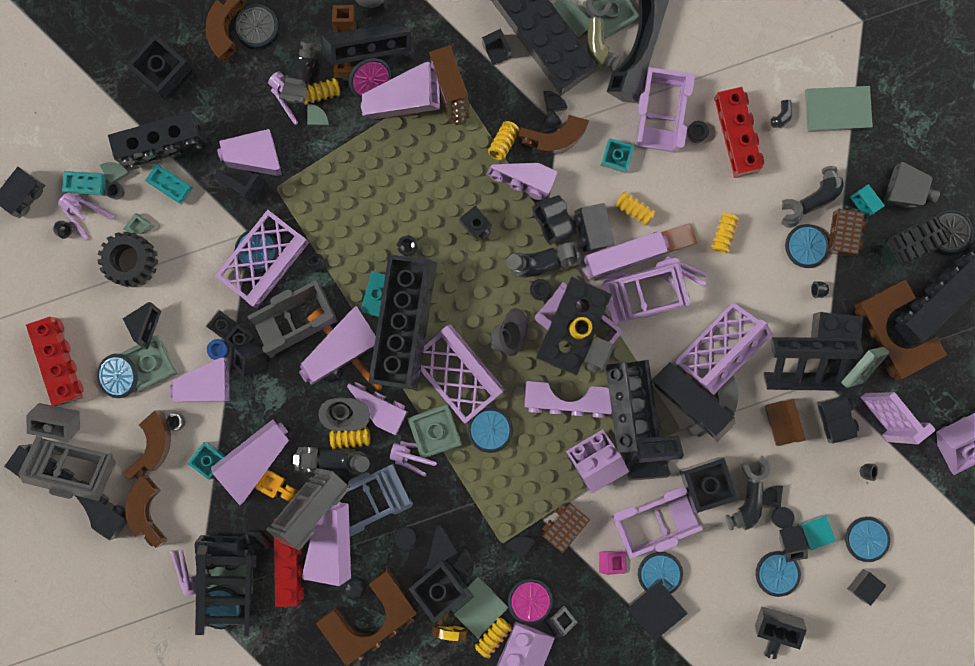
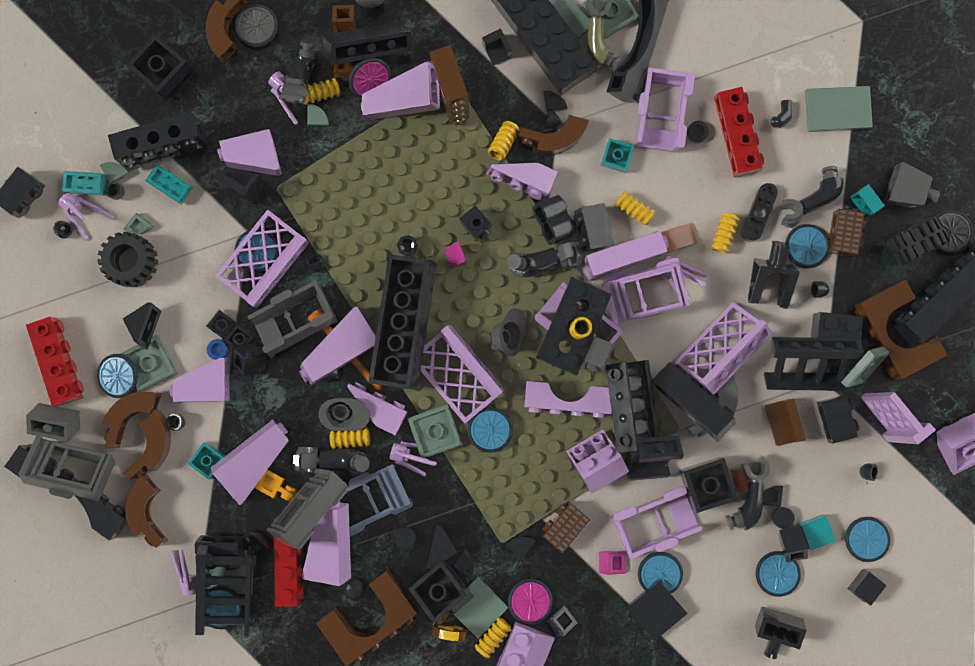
(124, 410): none -> reddish brown arch
(373, 295): teal plate -> none
(455, 255): none -> dark pink slope
(540, 289): black tile -> none
(739, 480): none -> clear red tile
(759, 196): none -> black beam
(778, 264): none -> black piece

